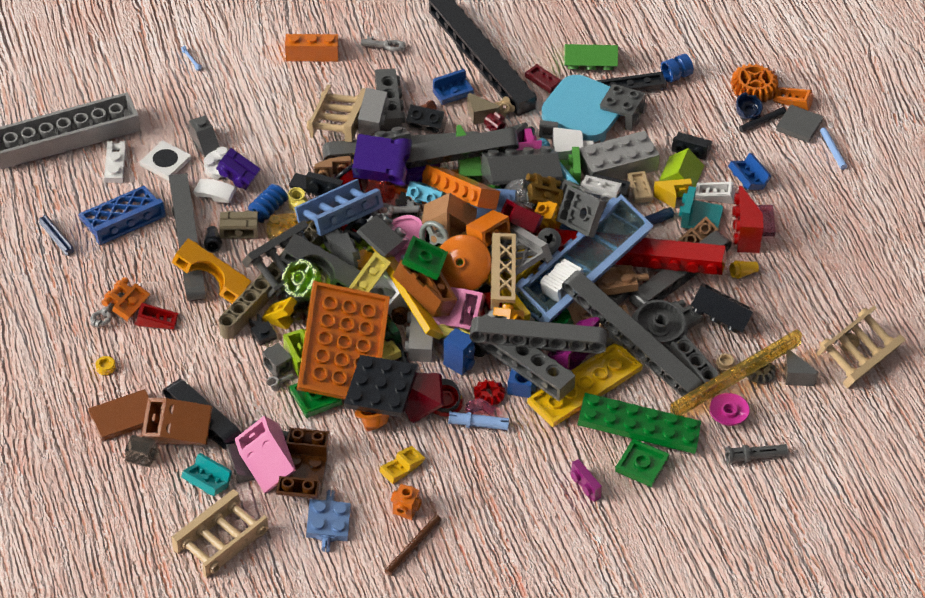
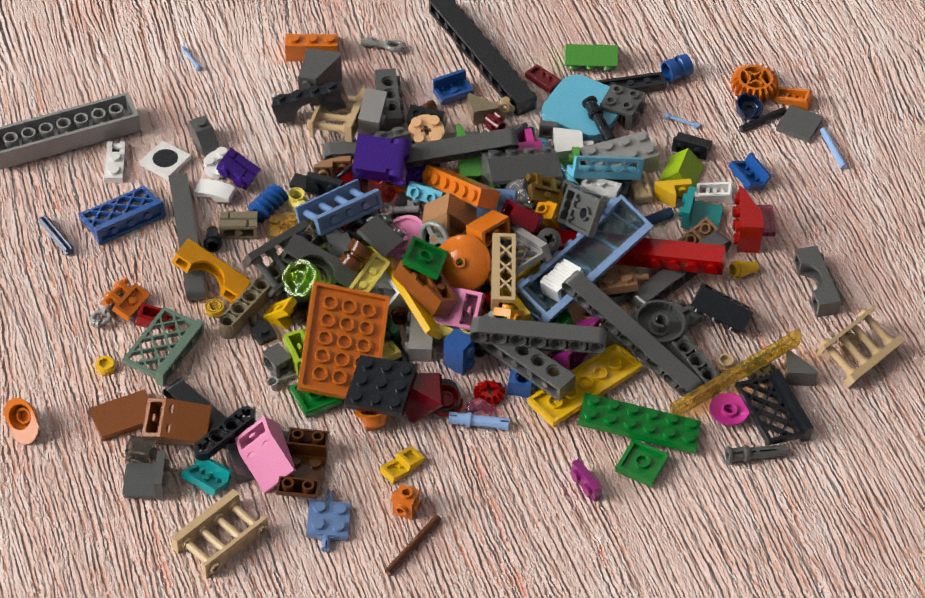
(22, 420): none -> orange piece
(147, 479): none -> dark grey bracket
(175, 356): none -> sand green fence
(214, 307): none -> yellow tile
(222, 431): none -> black beam
(320, 68): none -> dark grey slope
(330, 96): none -> black arch
(356, 255): none -> reddish brown wheel
(428, 122): none -> light nougat plate
(596, 114): none -> black pin
(608, 171): none -> medium azure fence
(696, 125): none -> light blue hinge
(788, 405): none -> black fence
(811, 264): none -> dark grey arch

